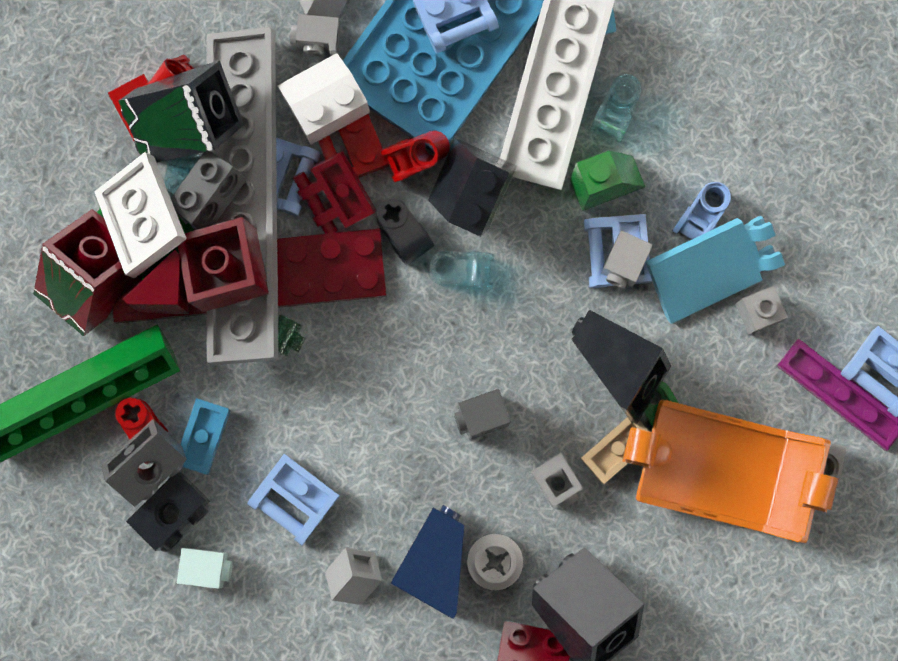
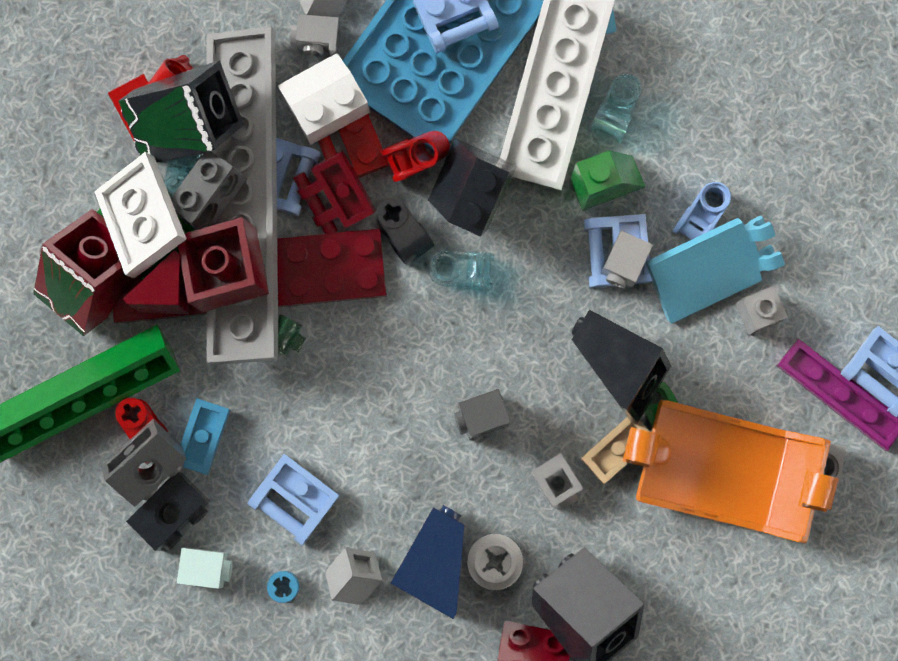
(272, 588): none -> dark azure bush

